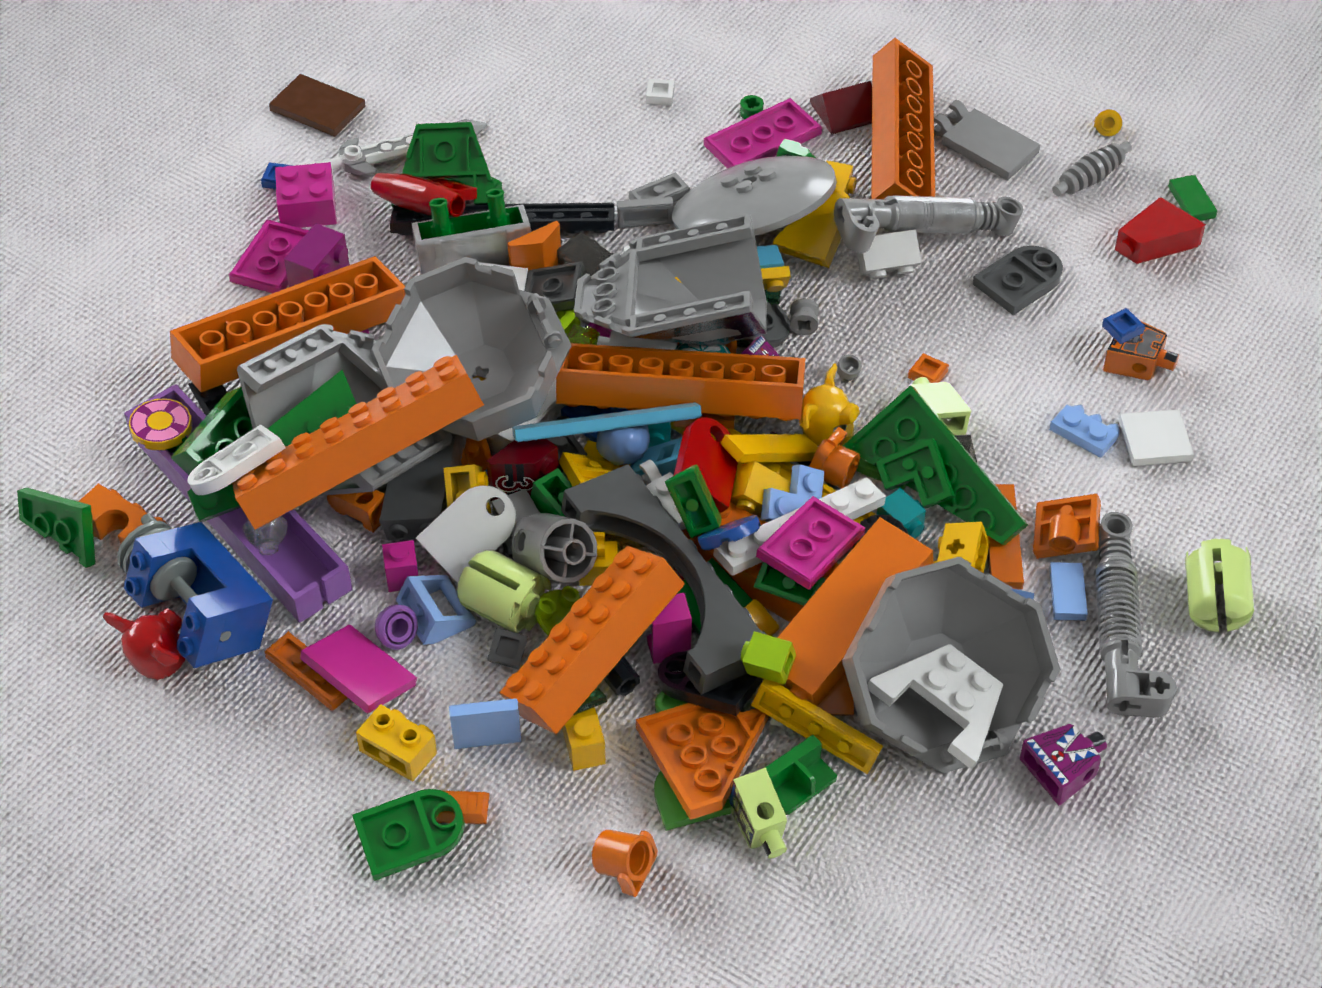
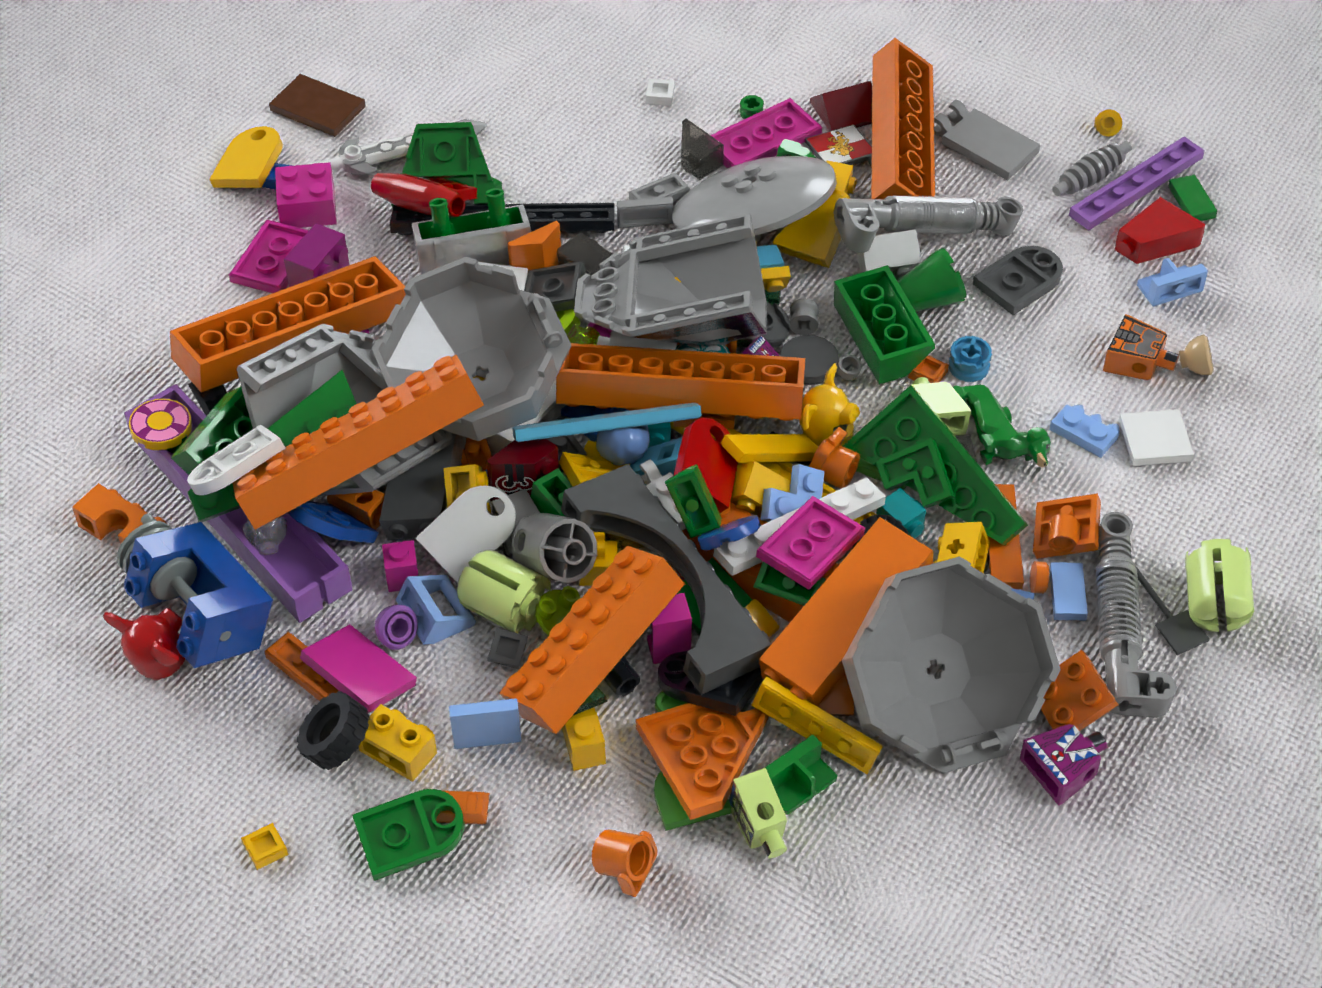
(61, 519): green wing -> none
(248, 159): none -> yellow tile
(264, 846): none -> yellow tile
(333, 522): none -> blue tile
(333, 748): none -> black tyre
(699, 151): none -> clear smoke slope
(768, 657): lime brick -> none
(819, 356): none -> dark grey tile
(841, 146): none -> flag
(882, 323): none -> green slope
(933, 283): none -> green cone
(954, 687): white wing -> none
(970, 359): none -> dark azure wheel
(996, 431): none -> green animal
(1039, 577): none -> orange tile
(1077, 694): none -> orange plate
(1123, 325): blue tile -> none
(1136, 183): none -> medium lavender plate
(1173, 282): none -> light blue panel
(1179, 629): none -> dark grey piece
(1197, 356): none -> tan brick

